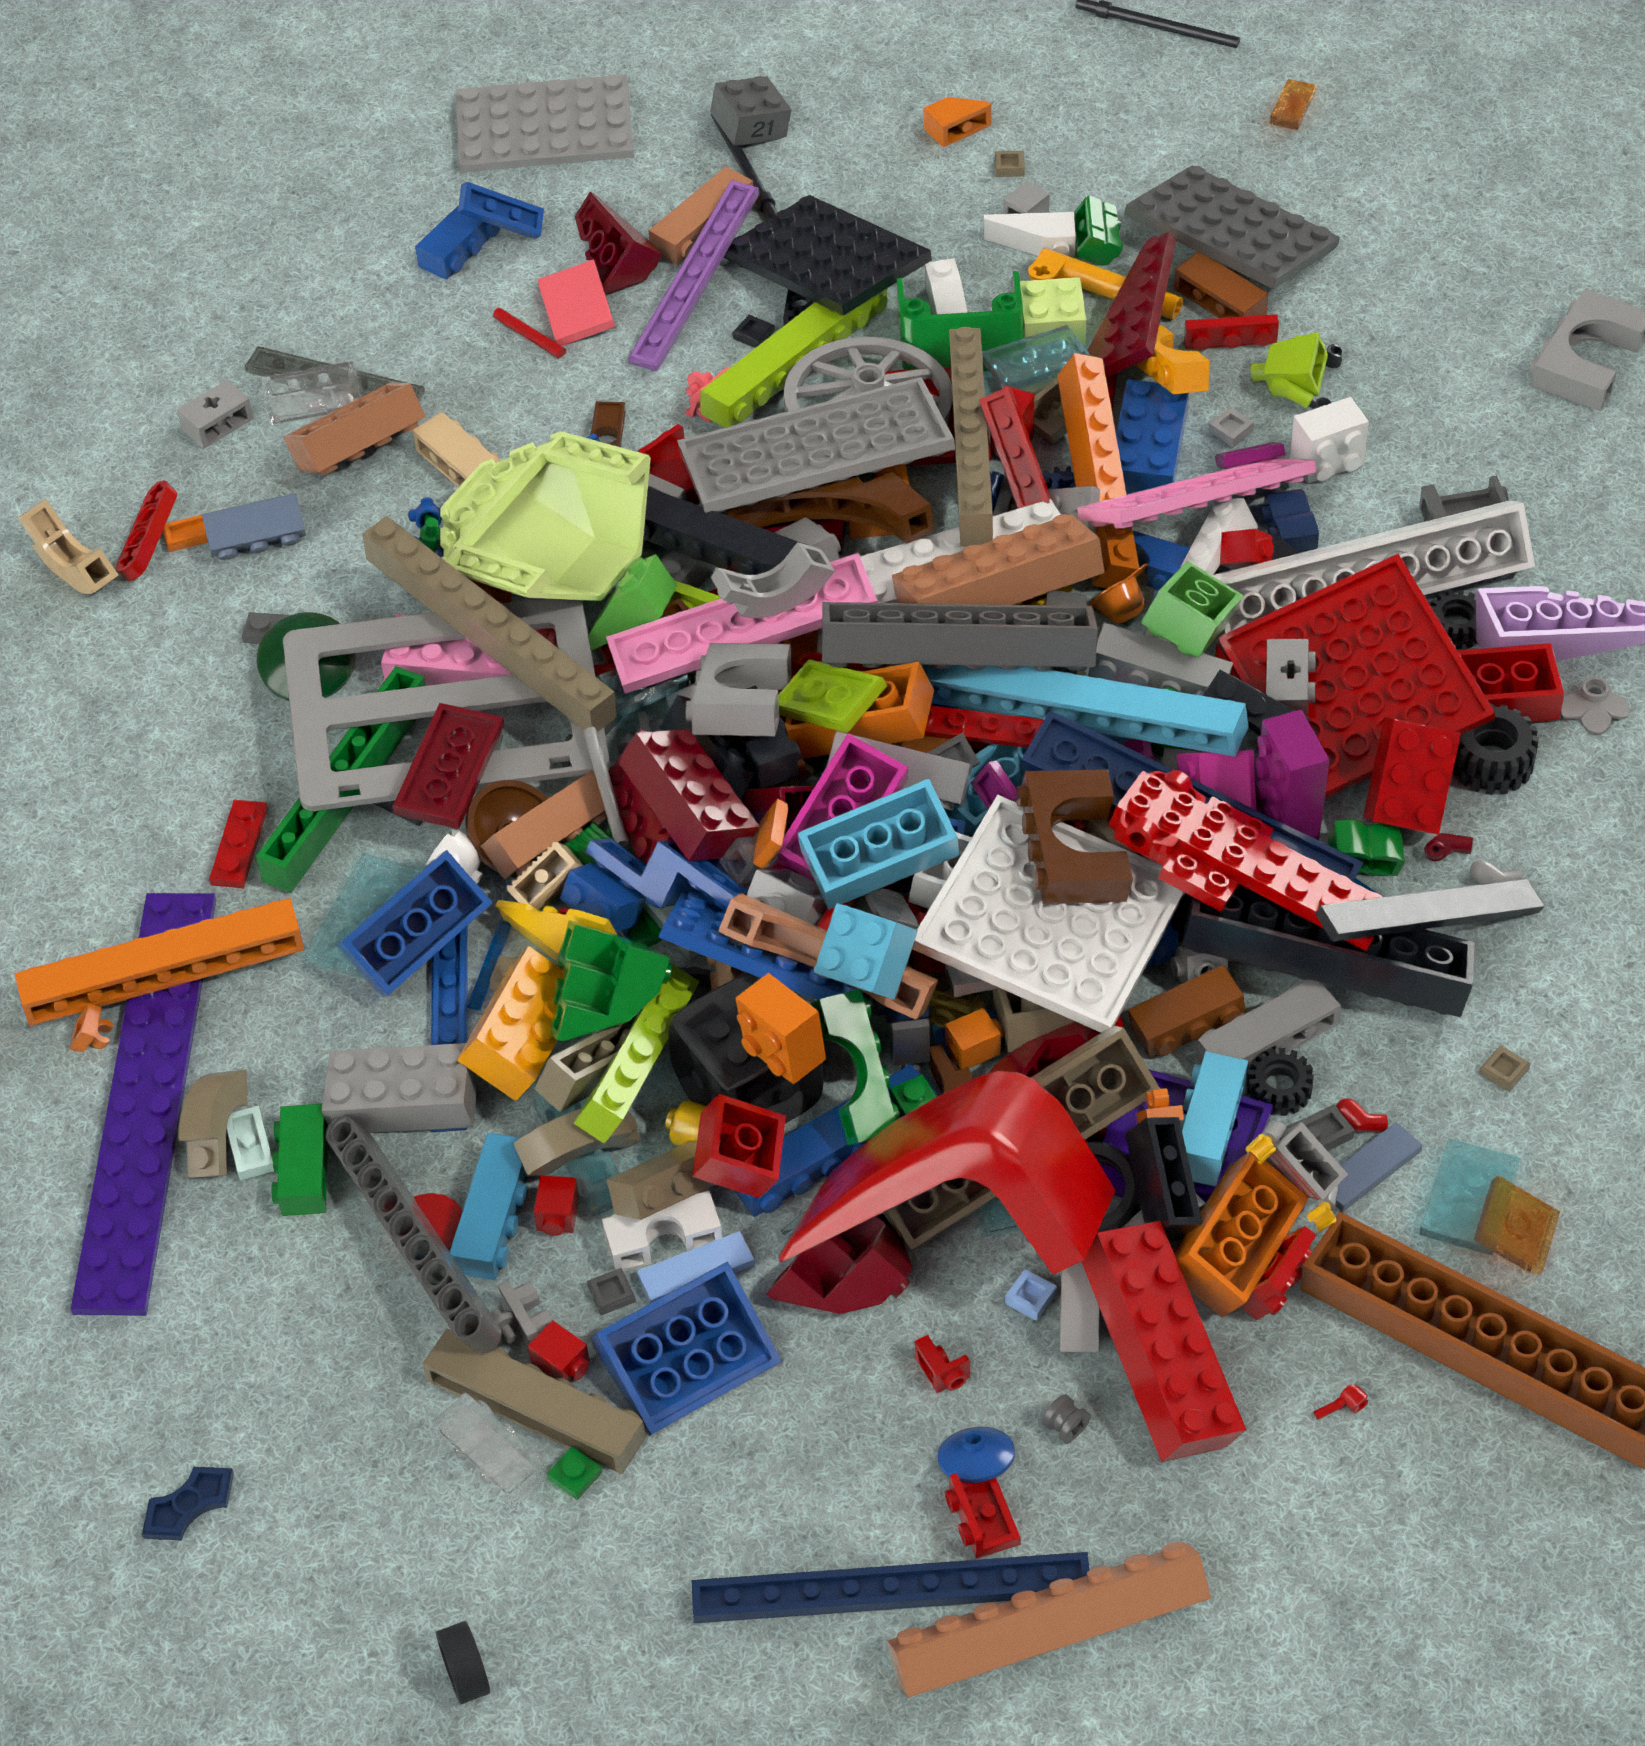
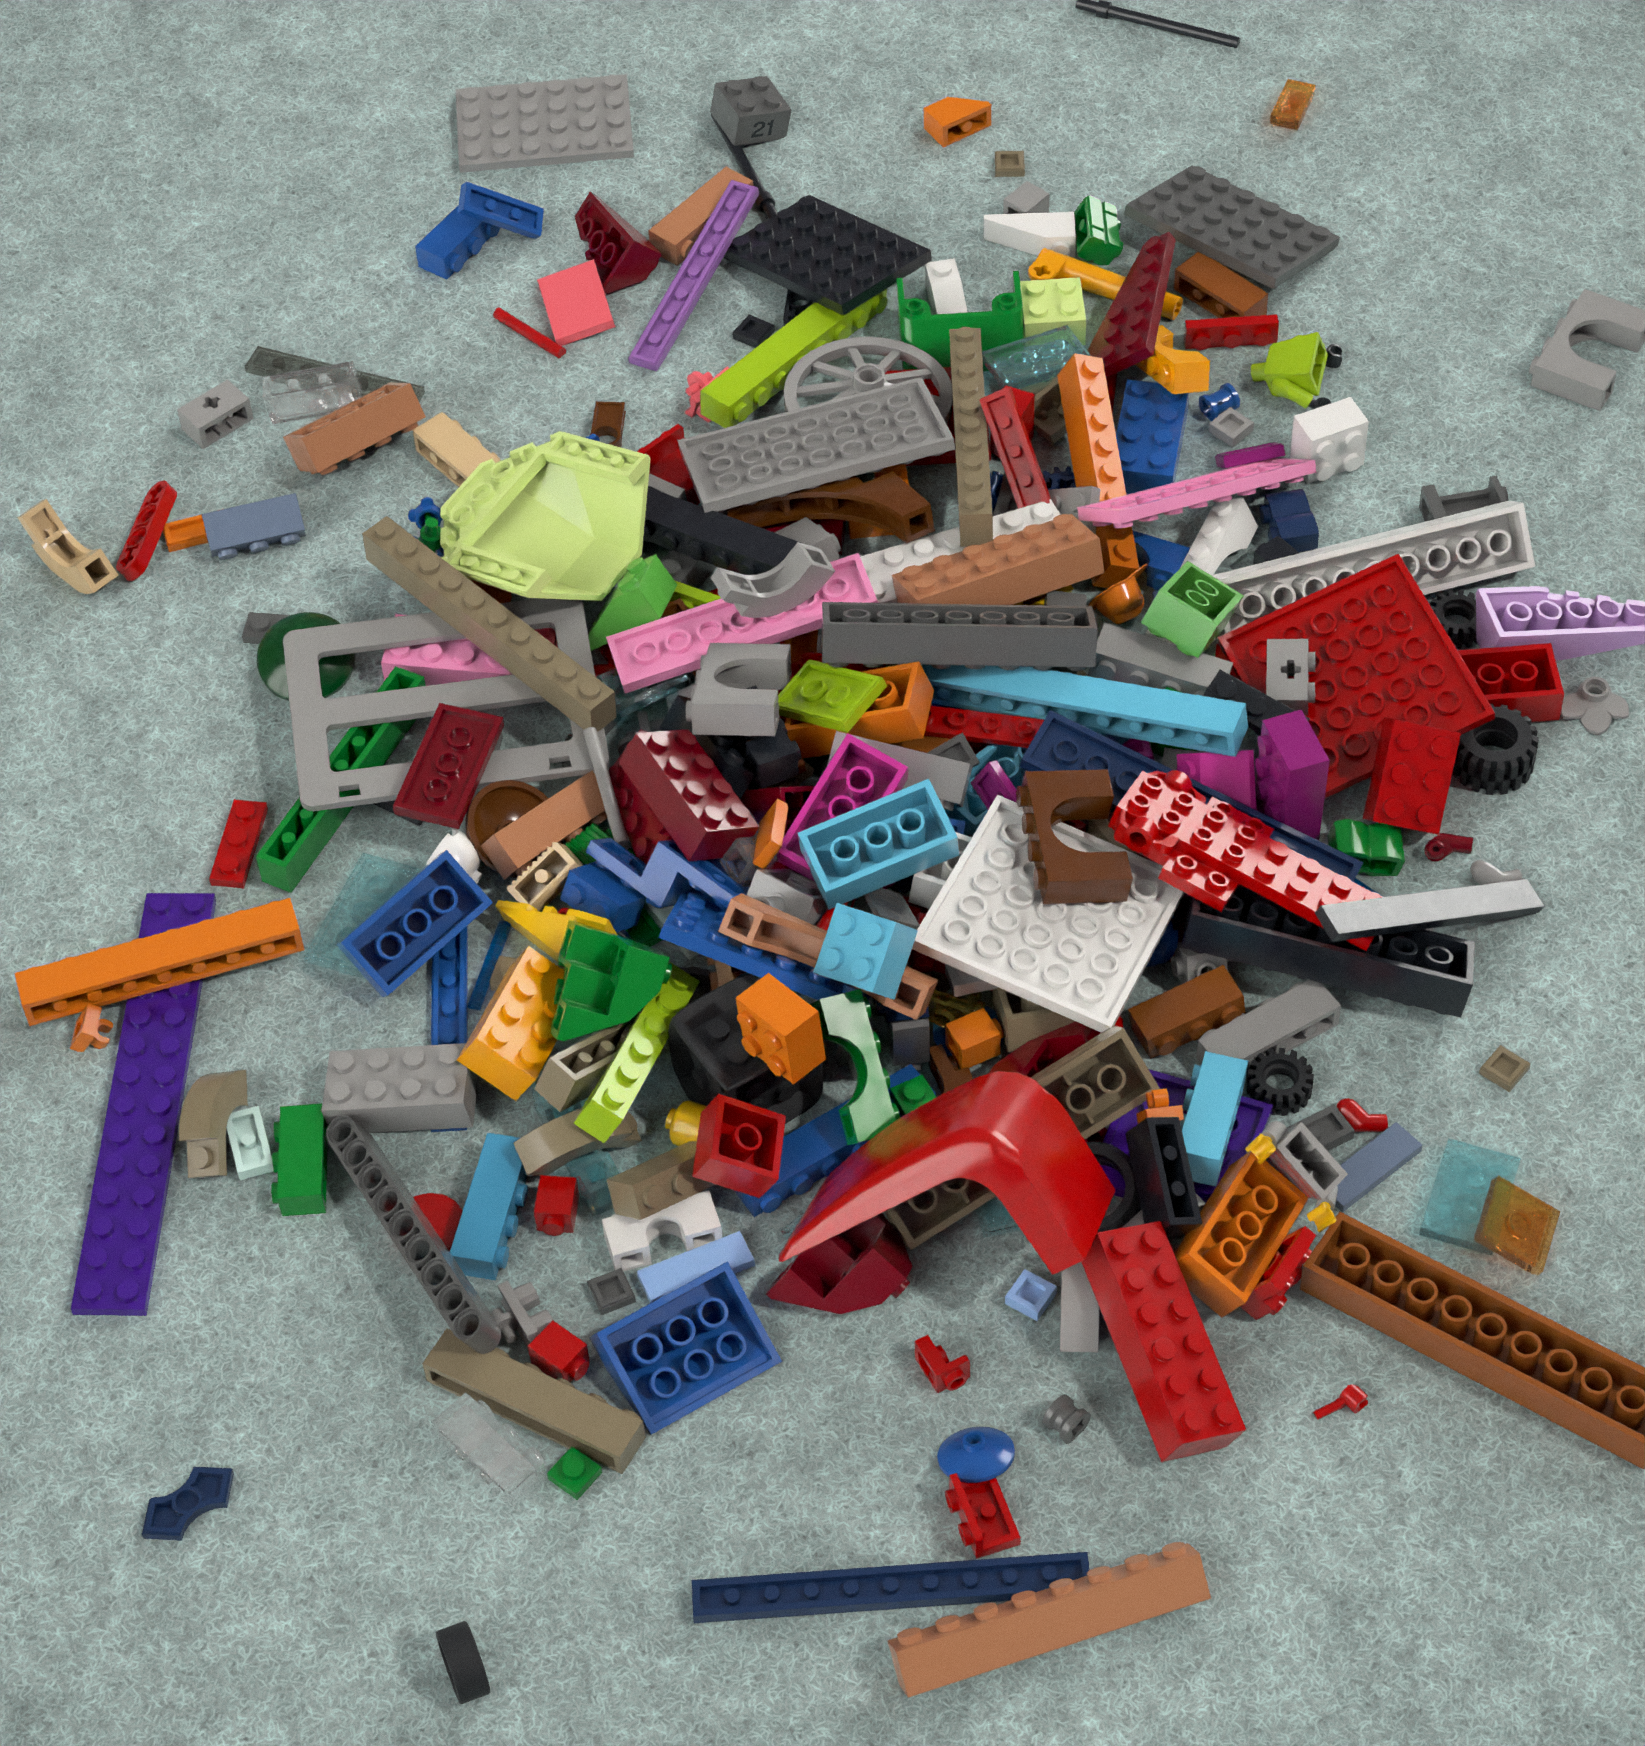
(1221, 396): none -> blue bush
(1245, 548): red brick -> none

